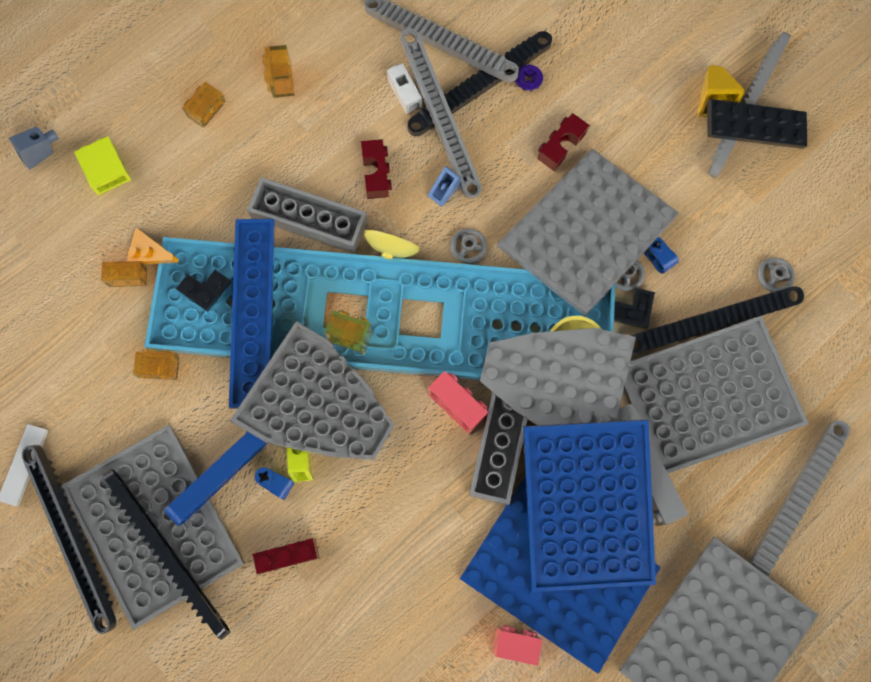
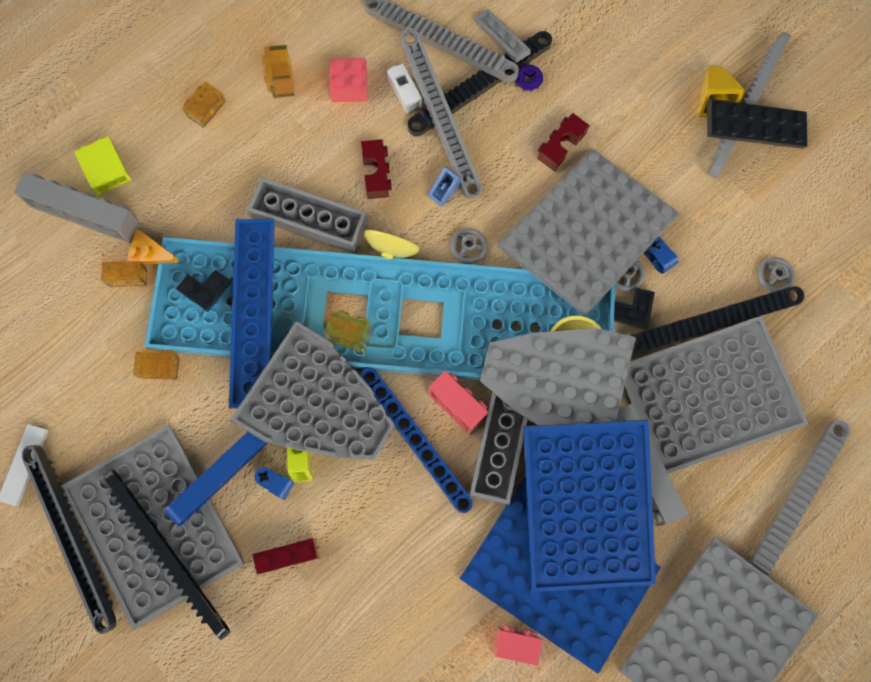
(33, 145): sand blue torso -> none
(77, 207): none -> light grey brick
(348, 80): none -> coral brick
(418, 450): none -> blue beam
(502, 35): none -> light grey tile

